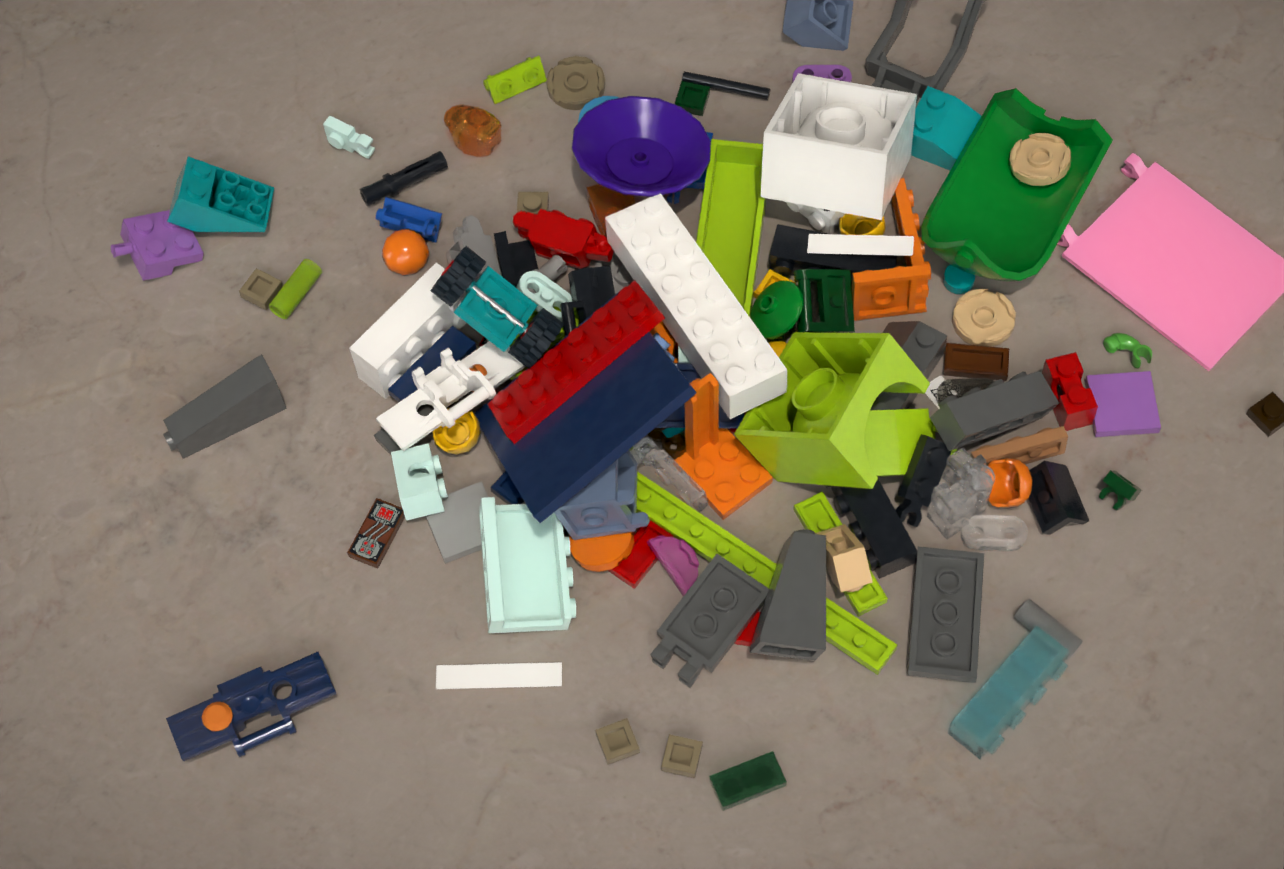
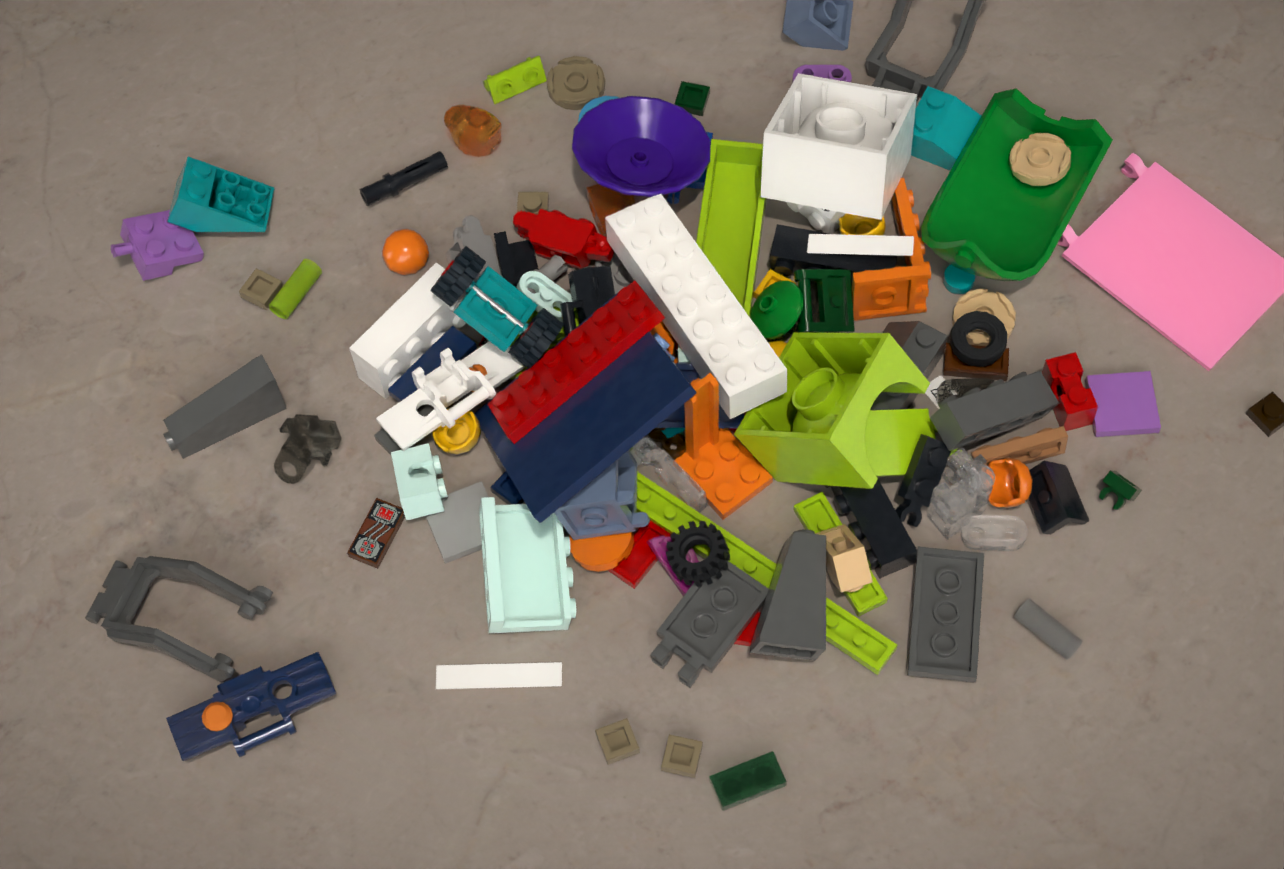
(128, 588): none -> dark grey piece
(298, 449): none -> clear smoke piece
(344, 136): light aqua plate -> none
(402, 215): blue hinge -> none
(697, 536): none -> black tyre
(727, 85): black bar -> none
(977, 356): none -> black tyre
(1008, 693): clear light blue brick -> none
(1122, 341): bright green arm -> none

